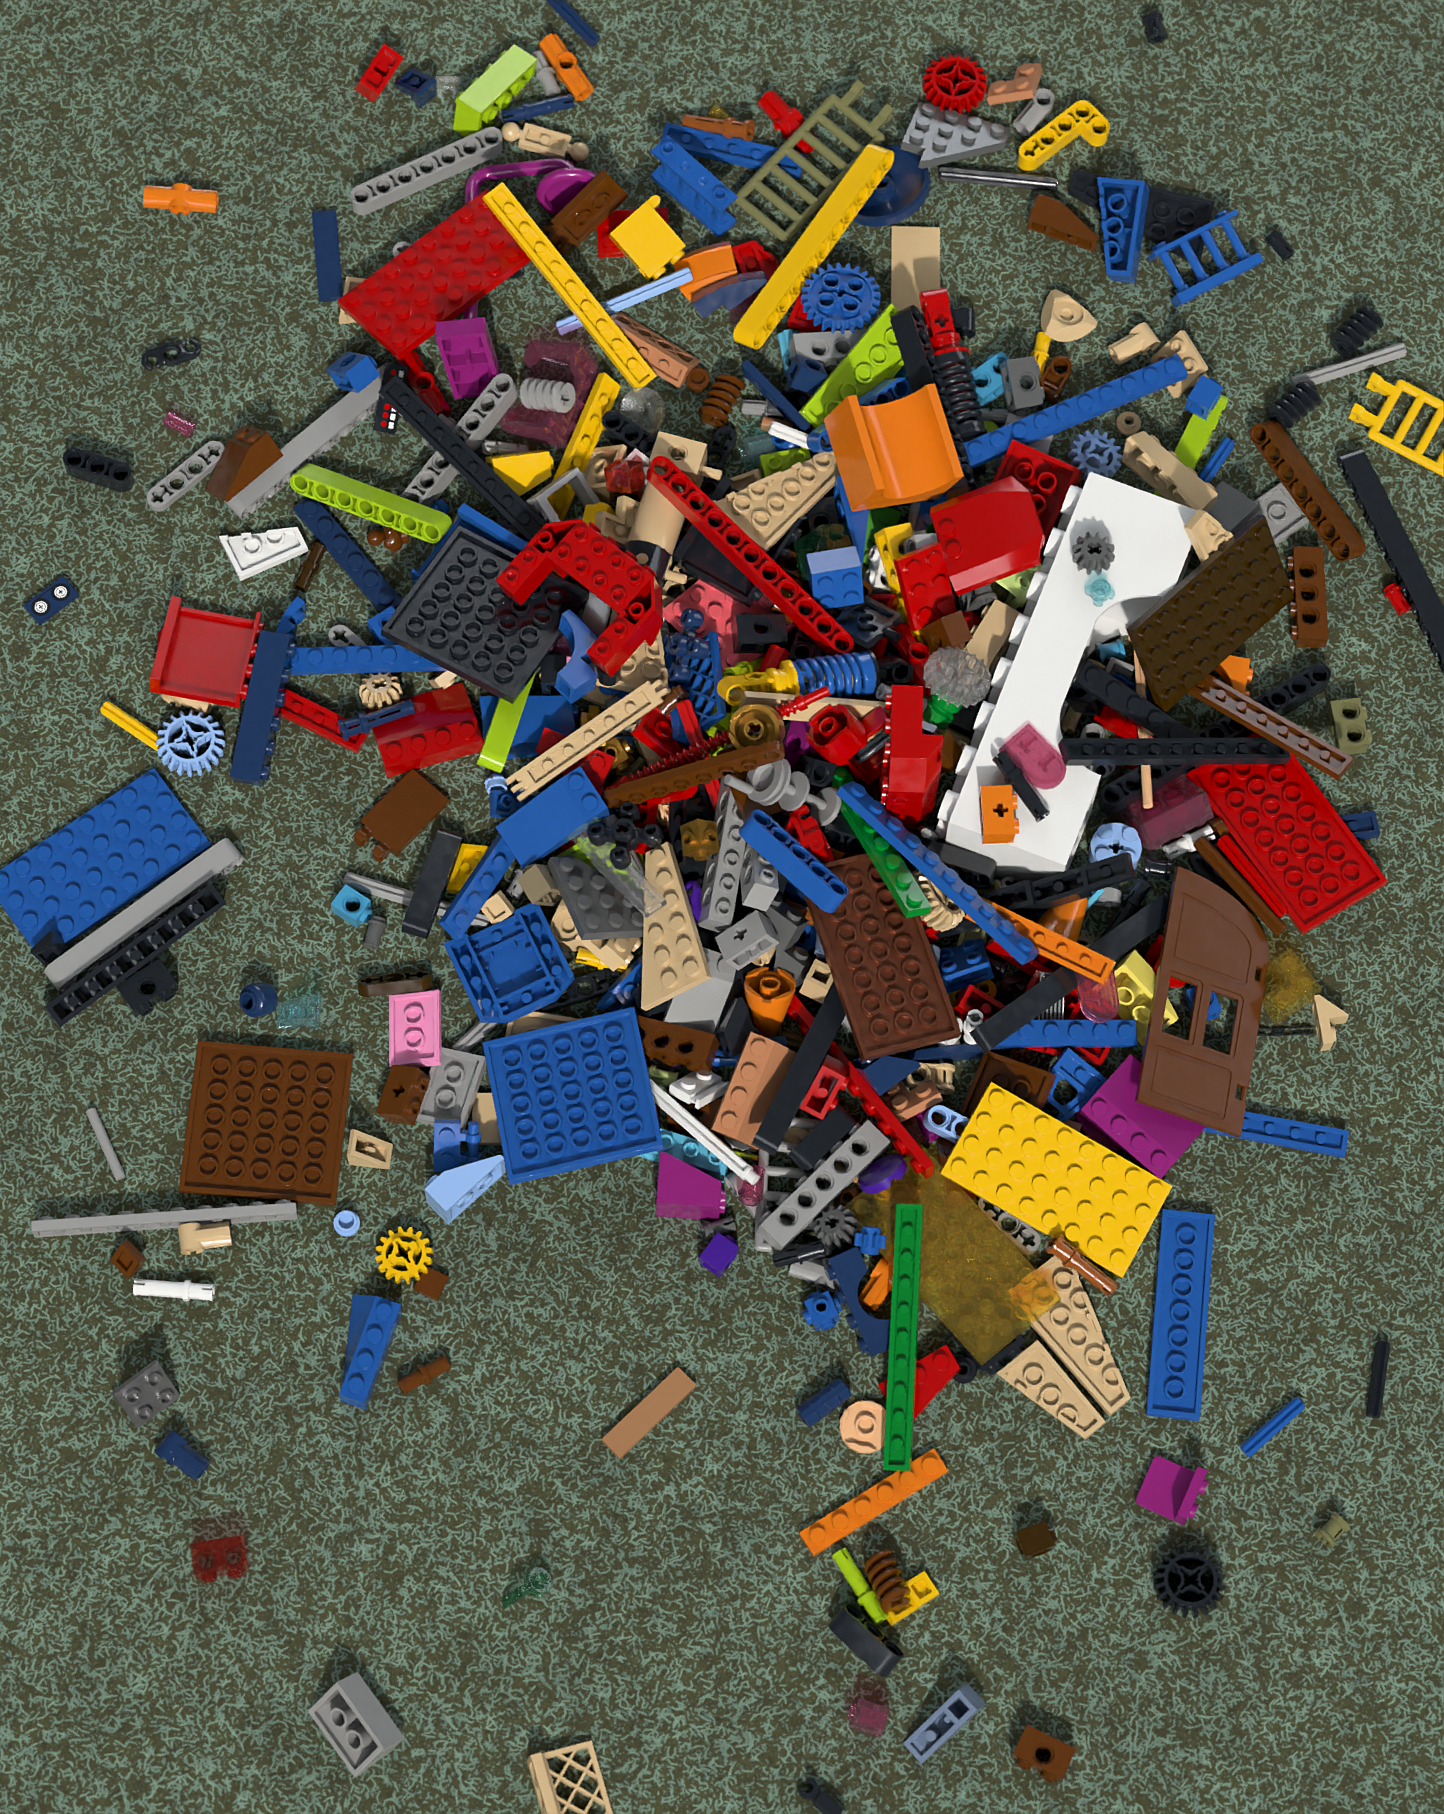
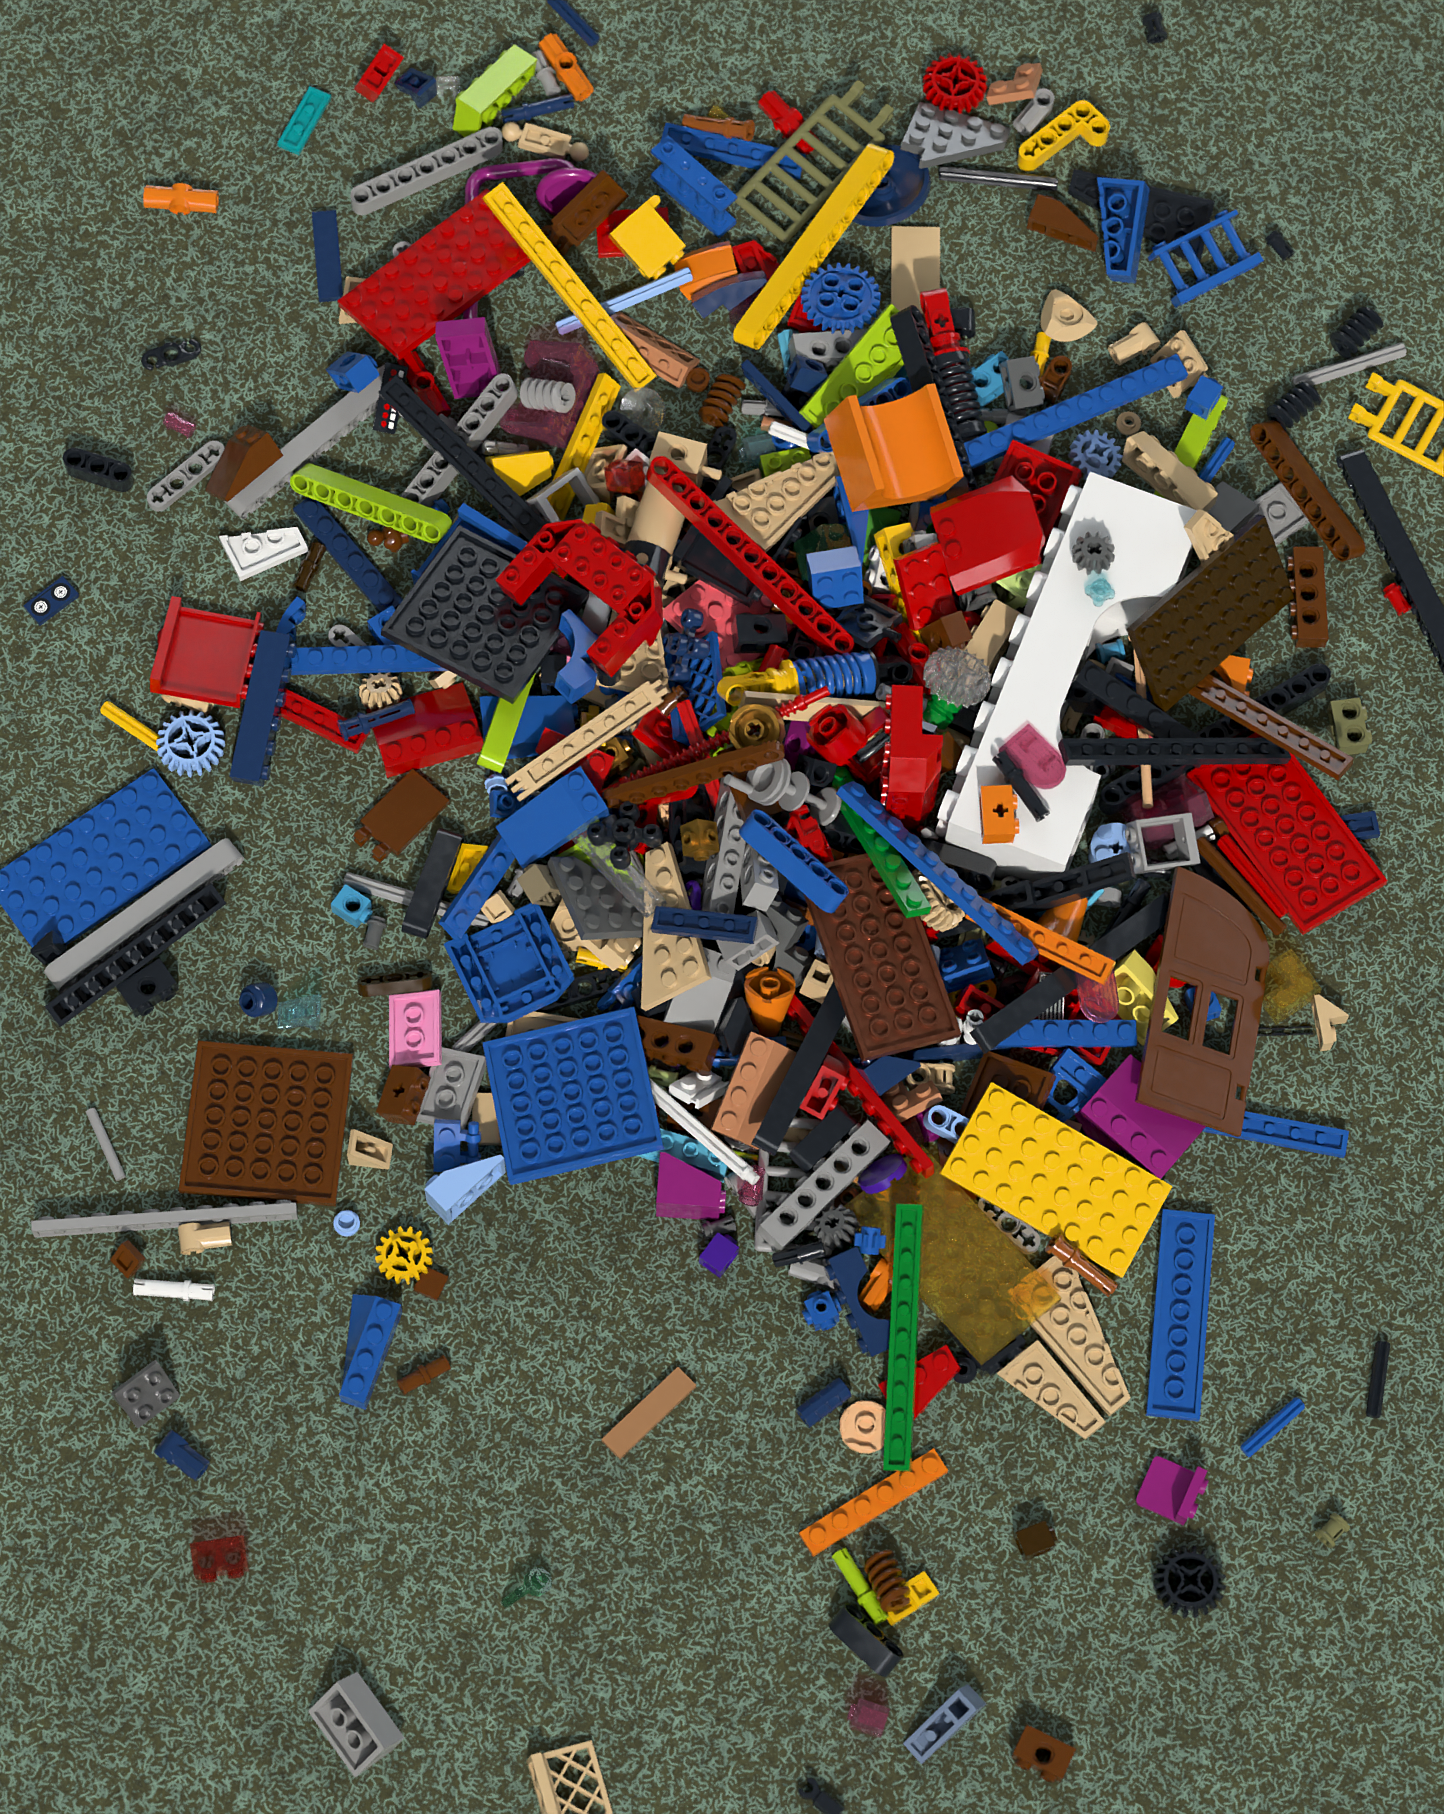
(304, 120): none -> teal tile
(704, 924): none -> dark blue tile
(1184, 837): none -> light grey window

